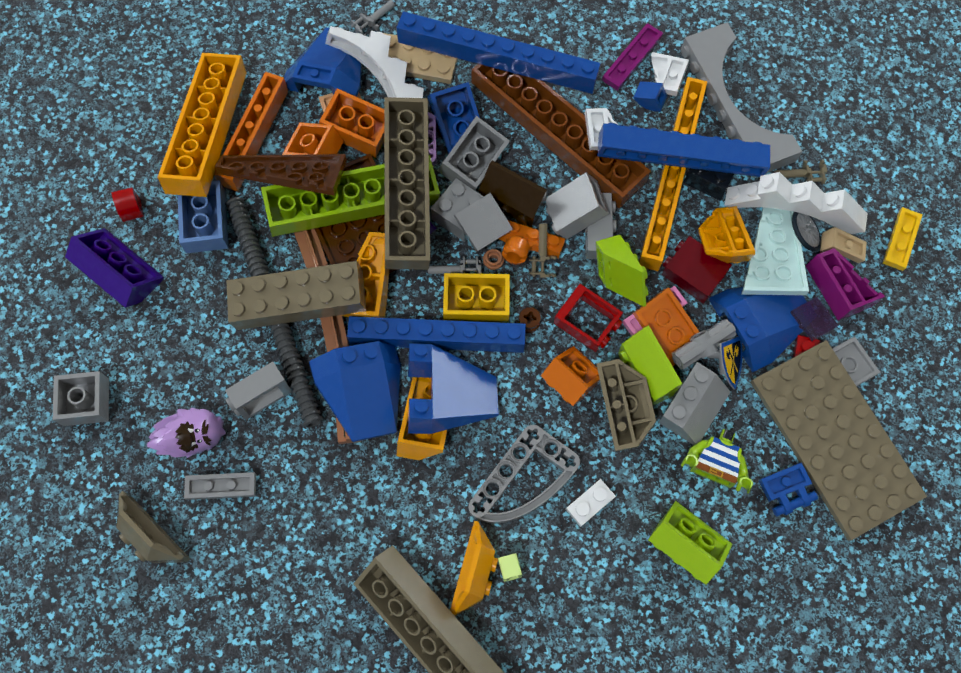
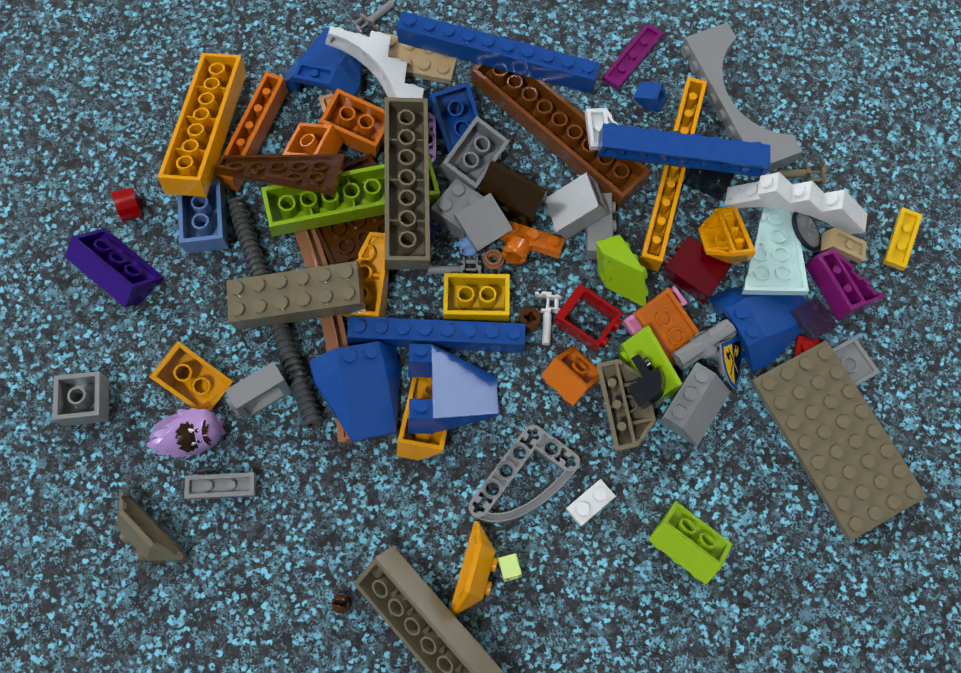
(190, 378): none -> light orange slope
(340, 609): none -> reddish brown hinge
(466, 247): none -> light blue plate
(542, 253): dark tan piece -> none
(547, 316): none -> white piece
(651, 386): none -> black brick
(669, 71): white wing -> none
(719, 461): torso -> none
(785, 482): blue plate -> none

